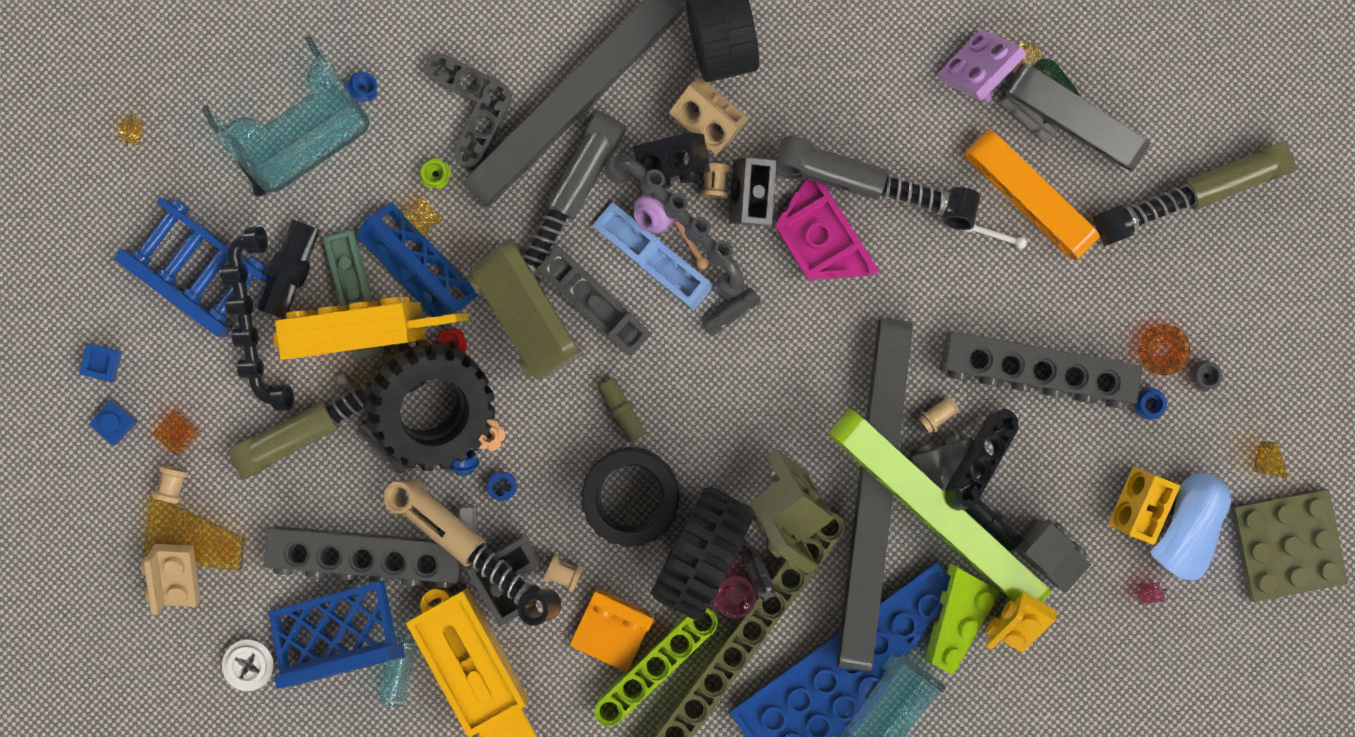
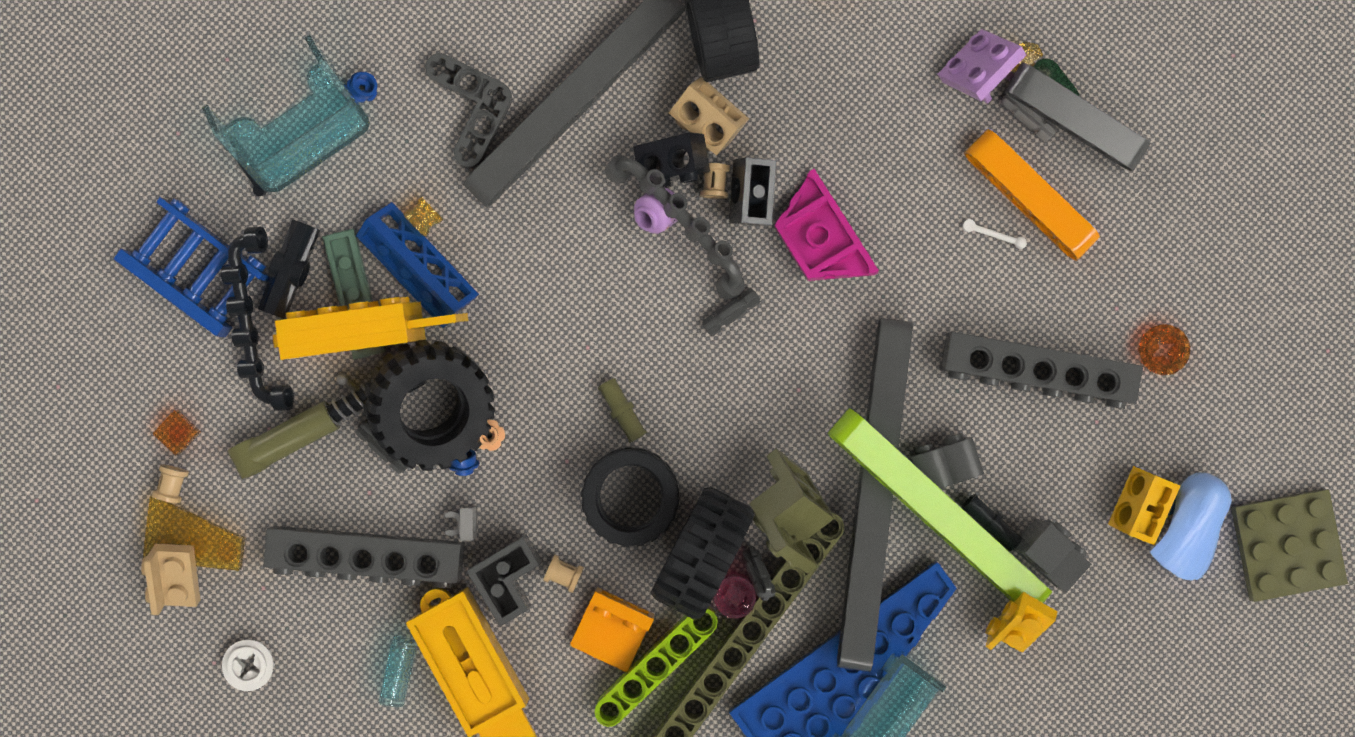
(100, 362): blue plate -> none
(113, 422): blue plate -> none
(131, 130): clear yellow plate -> none
(332, 663): blue fence -> none
(431, 166): lime plate -> none
(455, 335): red plate -> none
(469, 548): piece -> none
(508, 493): blue bush -> none
(524, 311): olive windscreen -> none
(574, 186): dark grey piece -> none
(594, 301): dark grey slope -> none
(653, 256): light blue slope -> none
(702, 262): light nougat hinge -> none
(801, 160): piece -> none
(937, 415): tan pin -> none
(962, 615): lime wing -> none
(987, 463): black beam -> none
(1151, 593): clear pink plate -> none
(1159, 407): blue plate -> none
(1198, 192): piece -> none
(1214, 376): dark grey plate -> none
(1269, 460): clear yellow slope -> none

